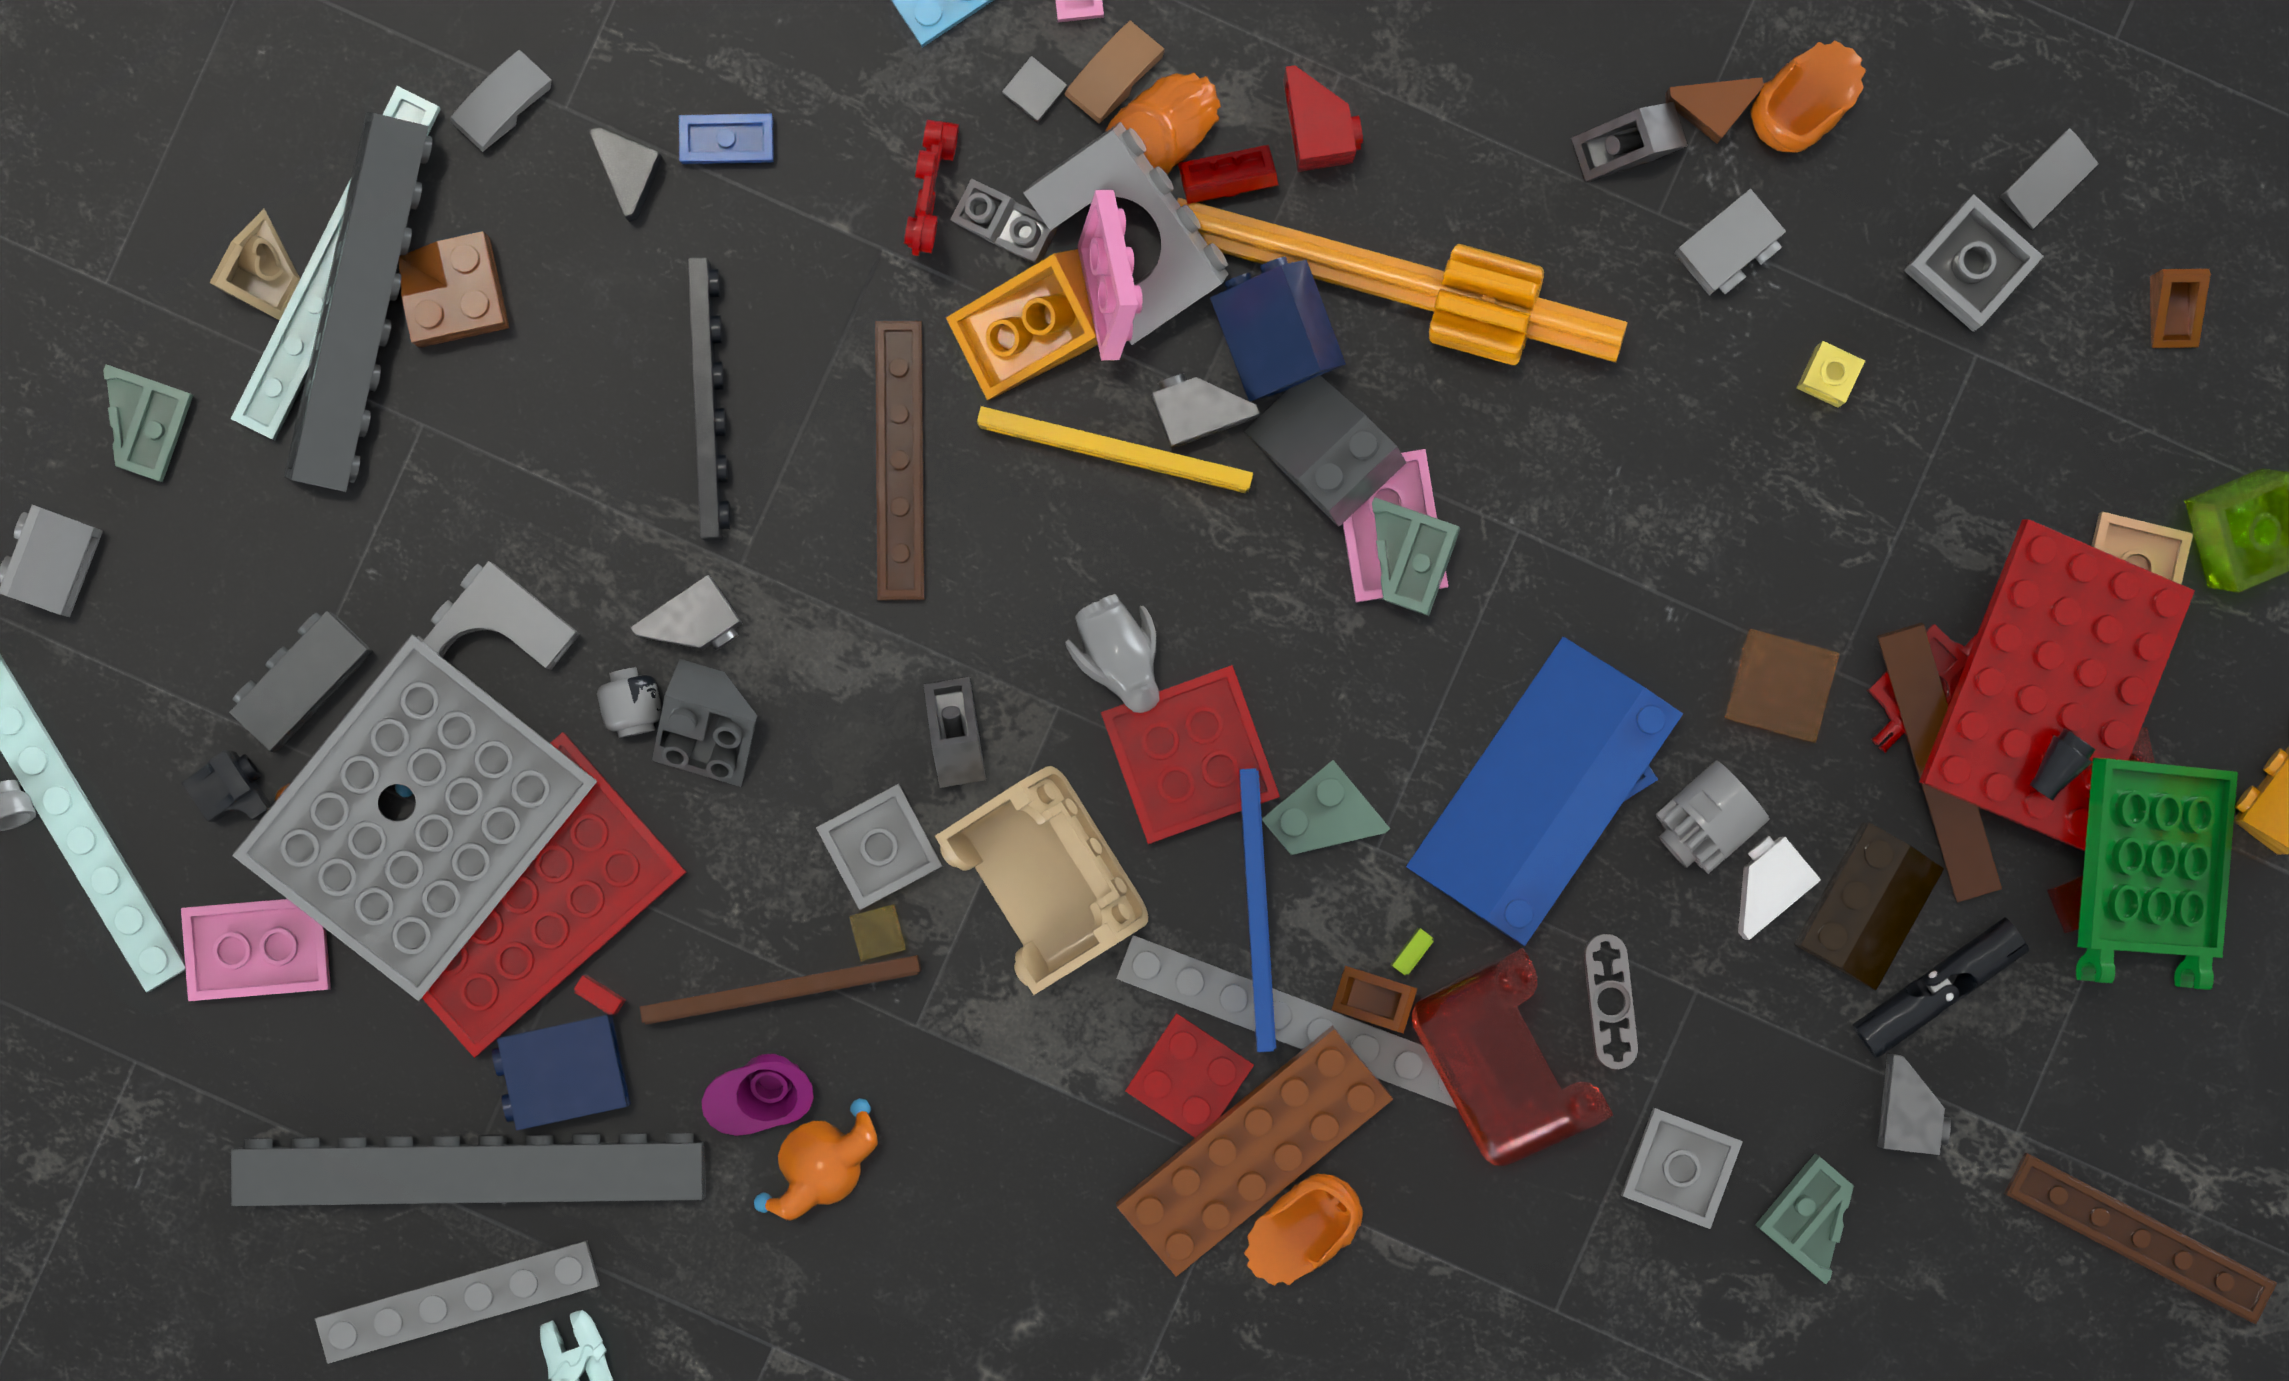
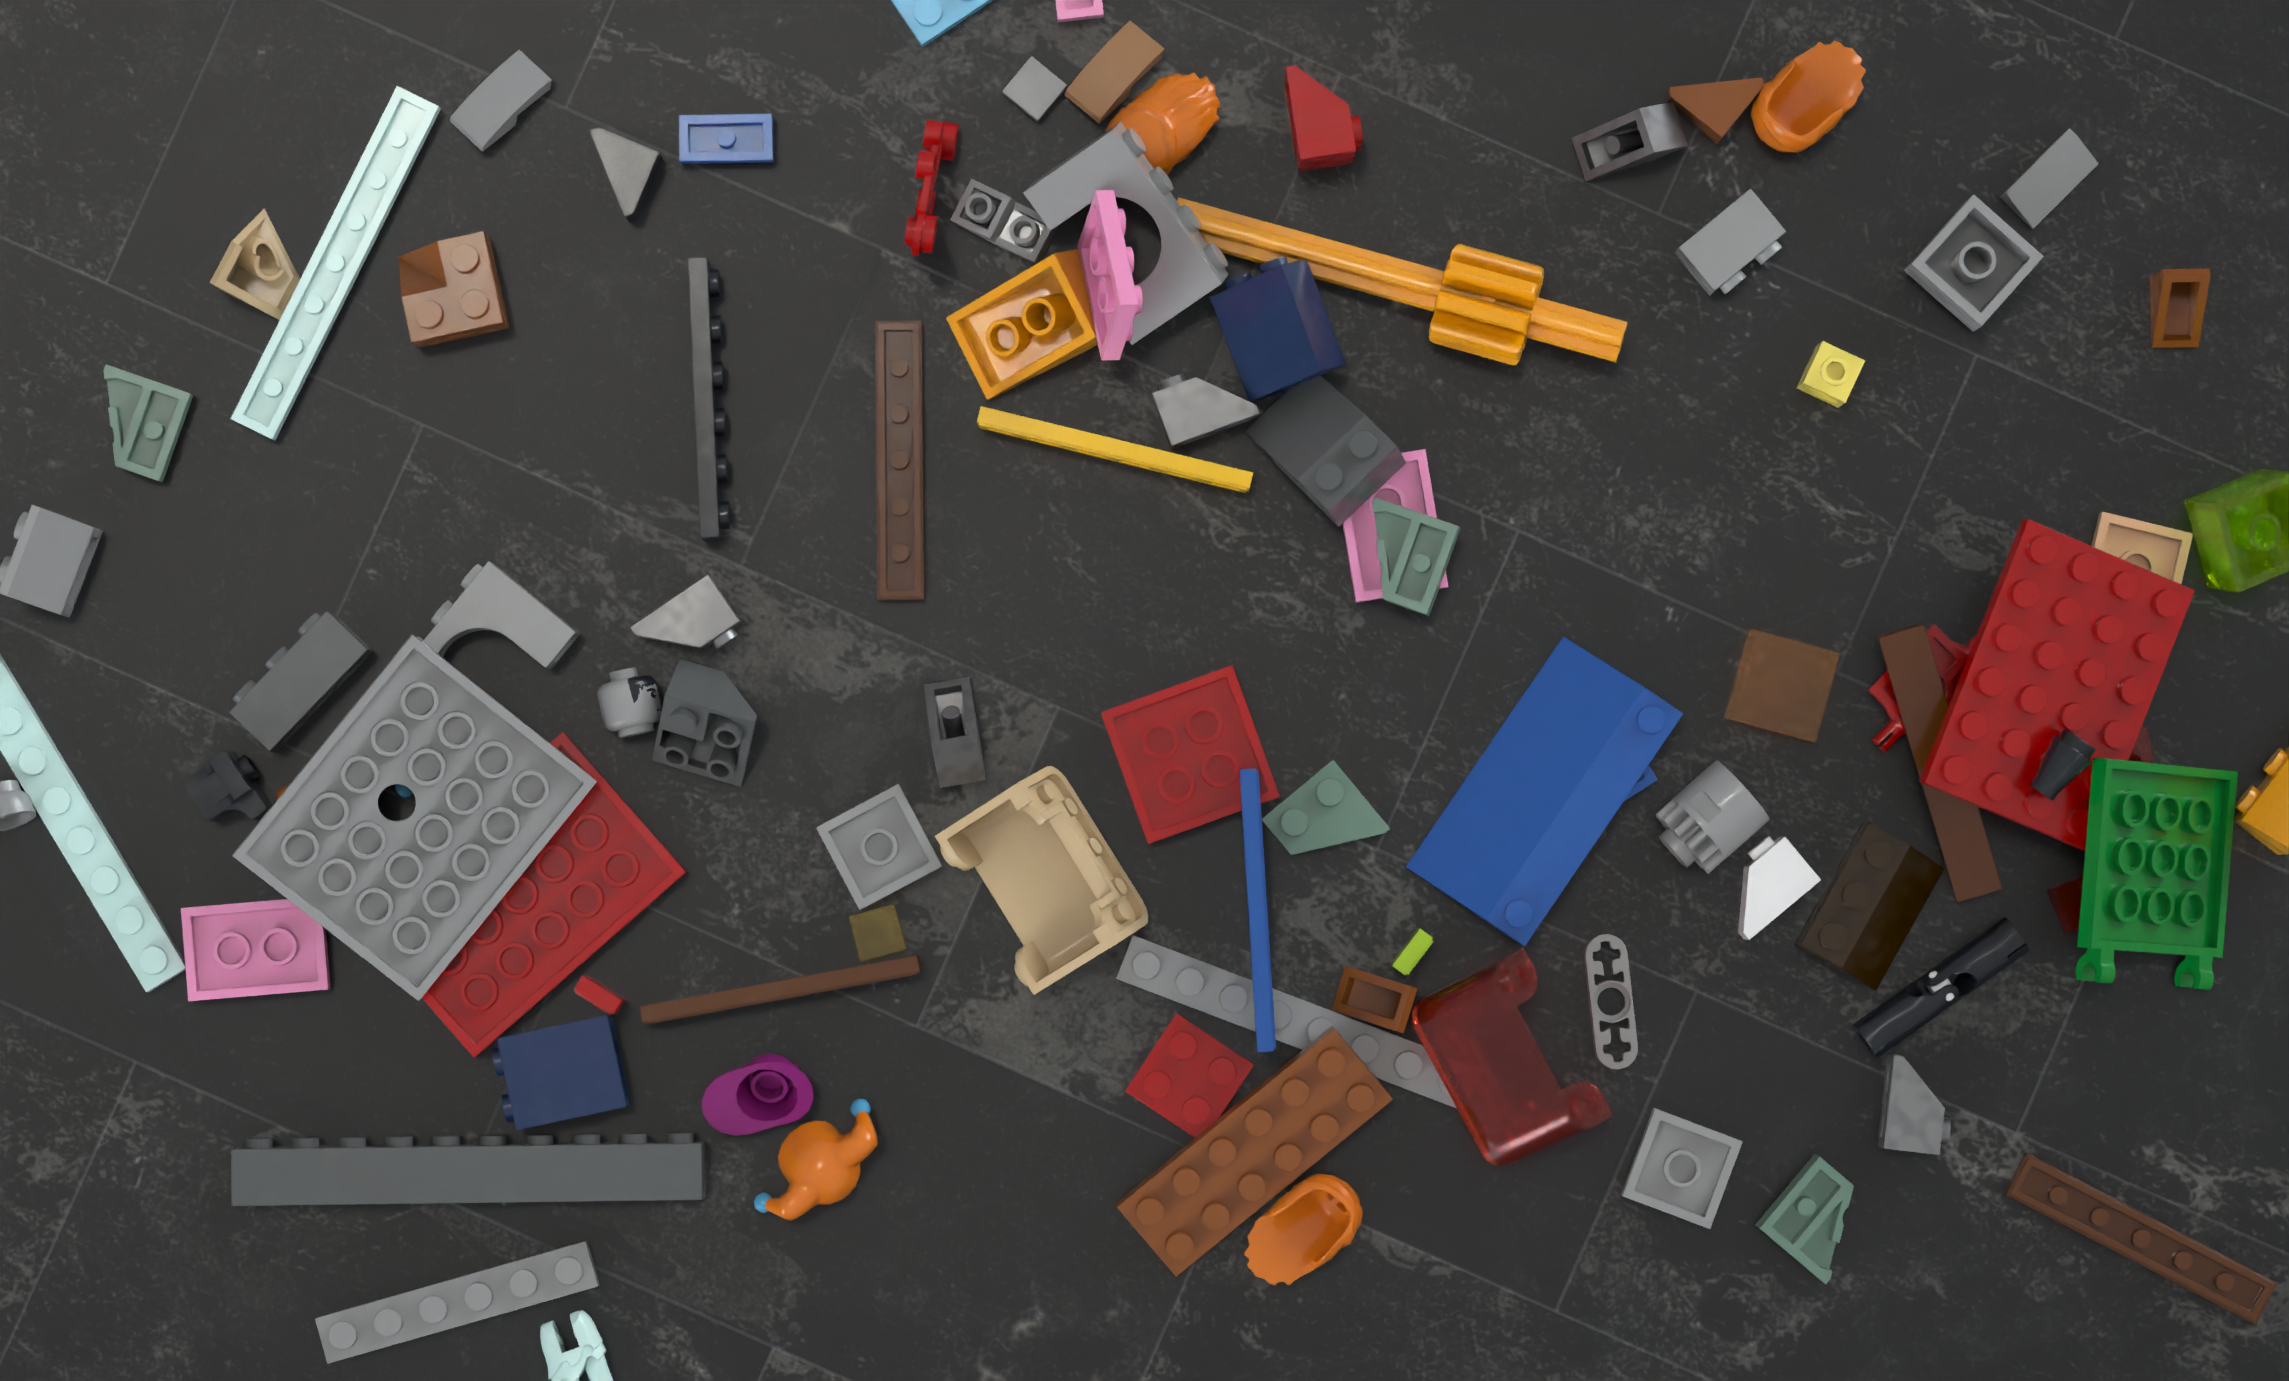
(357, 302): dark grey brick -> none
(1118, 651): light grey animal -> none
(1228, 174): red plate -> none

